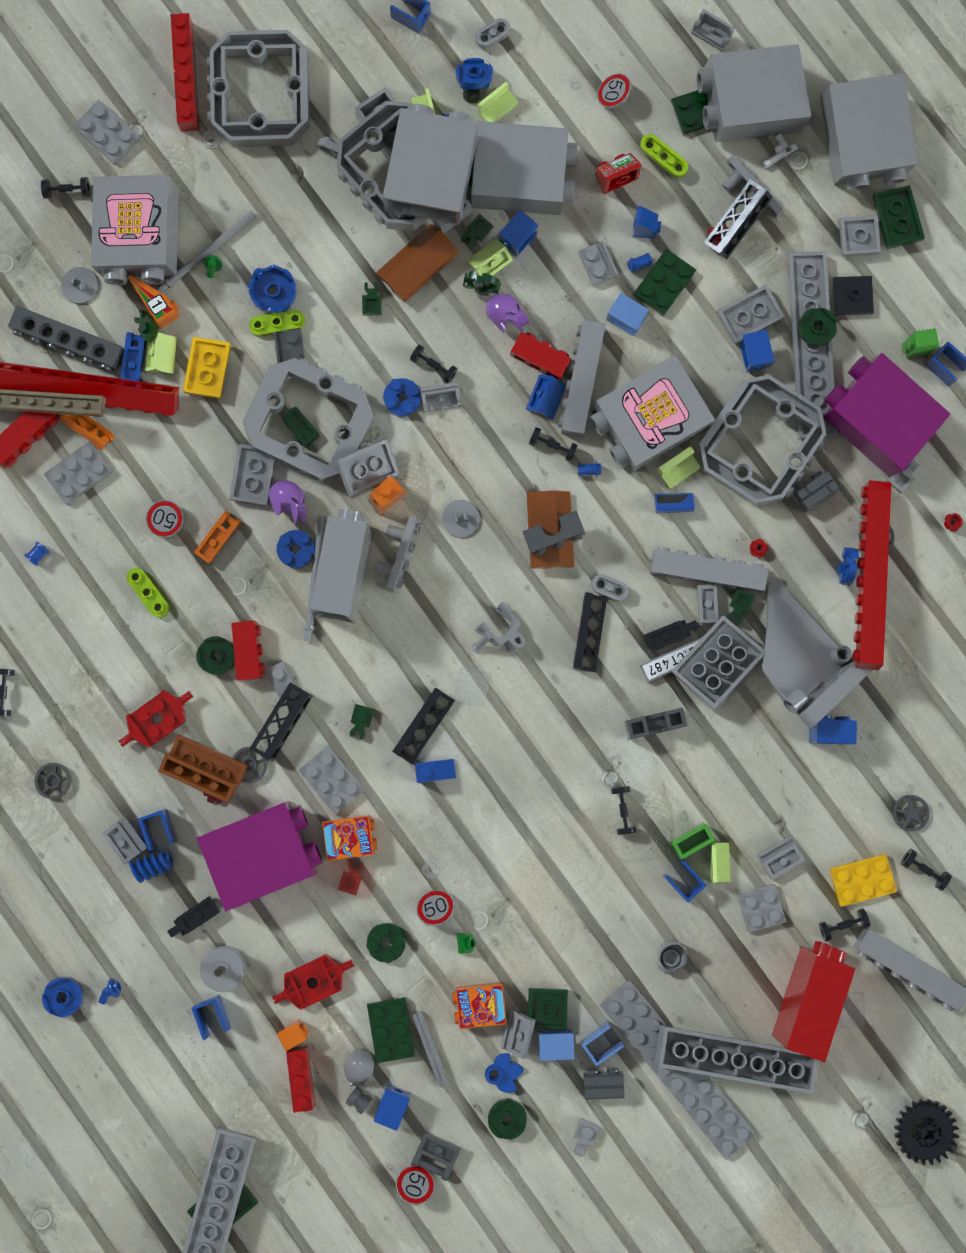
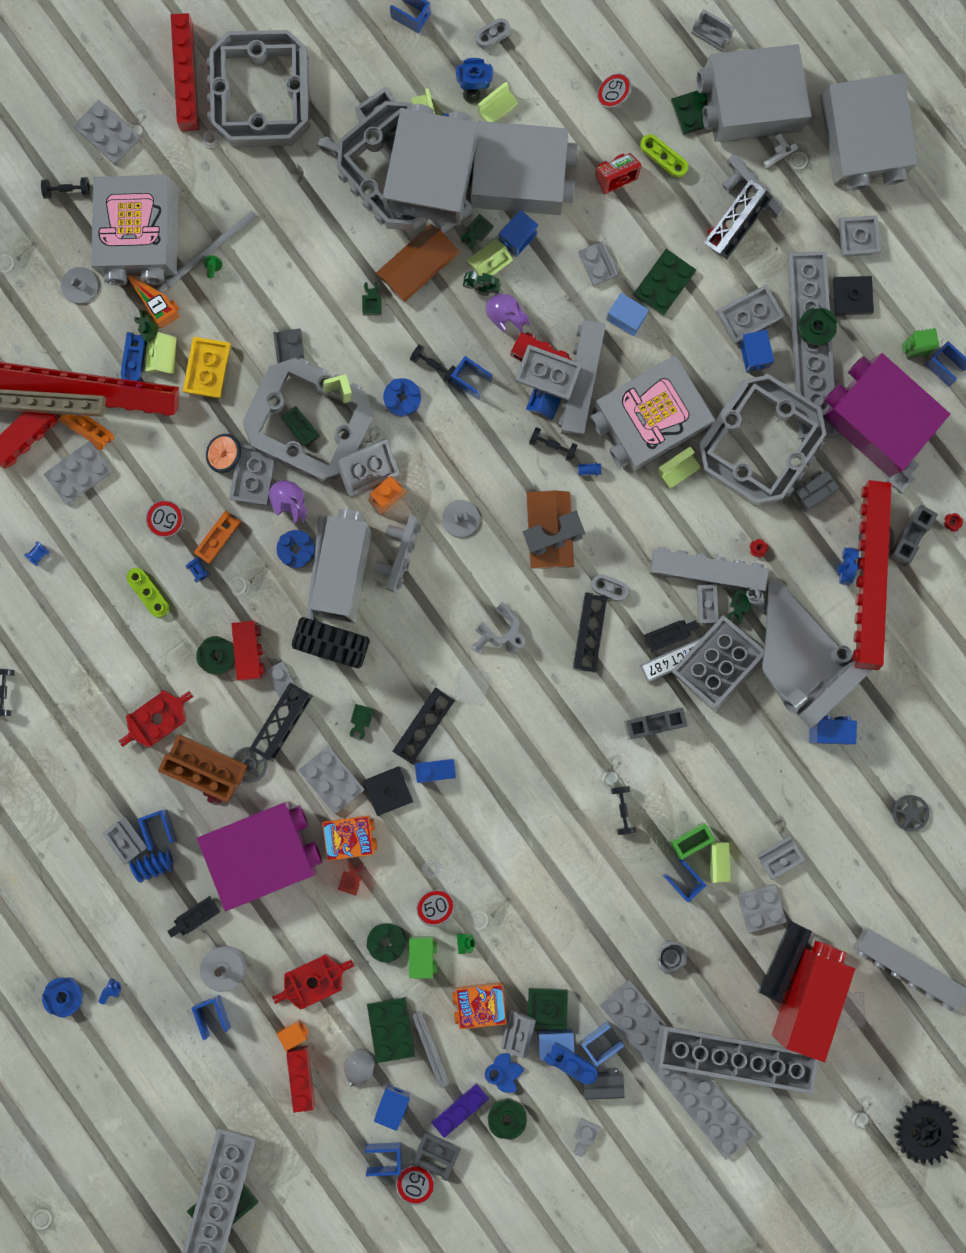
(23, 318): dark grey brick -> none
(52, 780): dark grey wheel -> none
(197, 570): none -> blue bush
(223, 453): none -> orange wheel
(264, 279): blue plate -> none
(286, 323): lime plate -> none
(330, 642): none -> black tyre
(341, 383): none -> yellowish green panel
(359, 1100): flat silver wheel -> none
(384, 1170): none -> blue piece
(388, 791): none -> black plate
(421, 957): none -> bright green brick
(440, 397): light grey hinge -> none
(460, 1110): none -> dark purple plate
(475, 367): none -> blue piece
(548, 372): none -> light grey plate
(572, 1064): none -> blue plate
(639, 262): blue pin -> none
(646, 223): blue slope -> none
(674, 503): blue slope -> none
(757, 598): none -> light grey pin
(785, 961): none -> black fence
(862, 880): yellow plate -> none
(862, 918): black wheel -> none
(898, 217): dark green plate -> none
(914, 530): none -> dark grey arch
(942, 881): black wheel -> none

